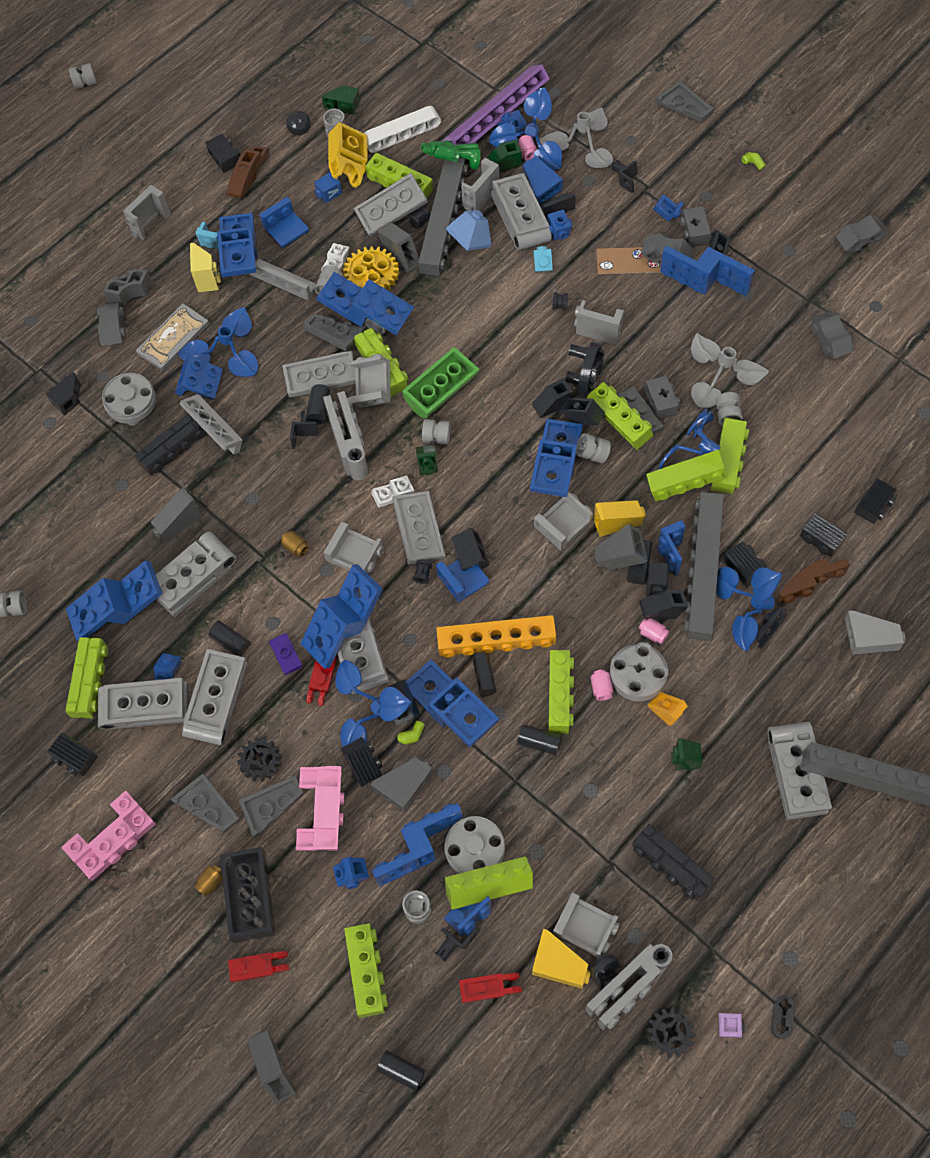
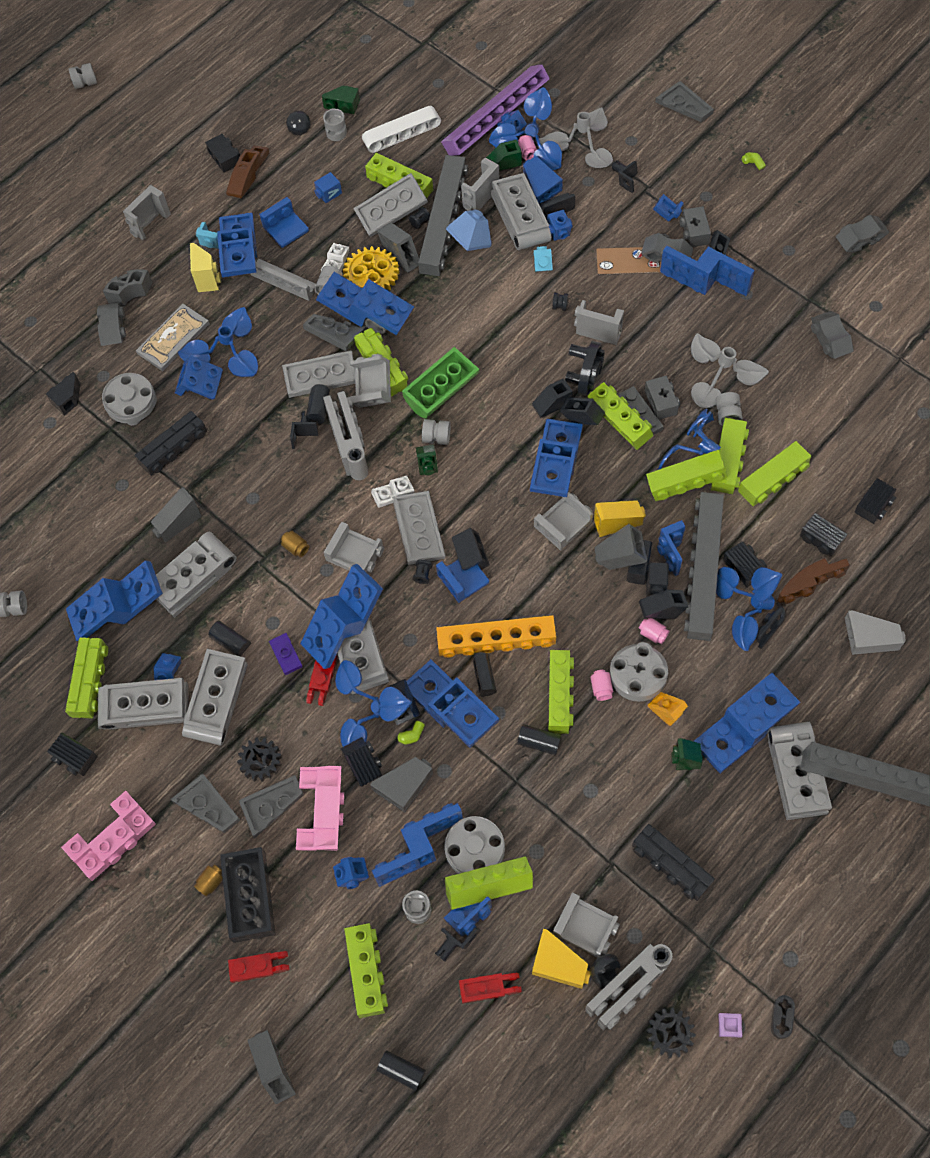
(212, 423): light grey fence -> none
(347, 153): yellow brick -> none
(447, 151): green piece -> none
(593, 448): light grey wheel -> none
(746, 722): none -> blue bracket
(774, 474): none -> lime brick

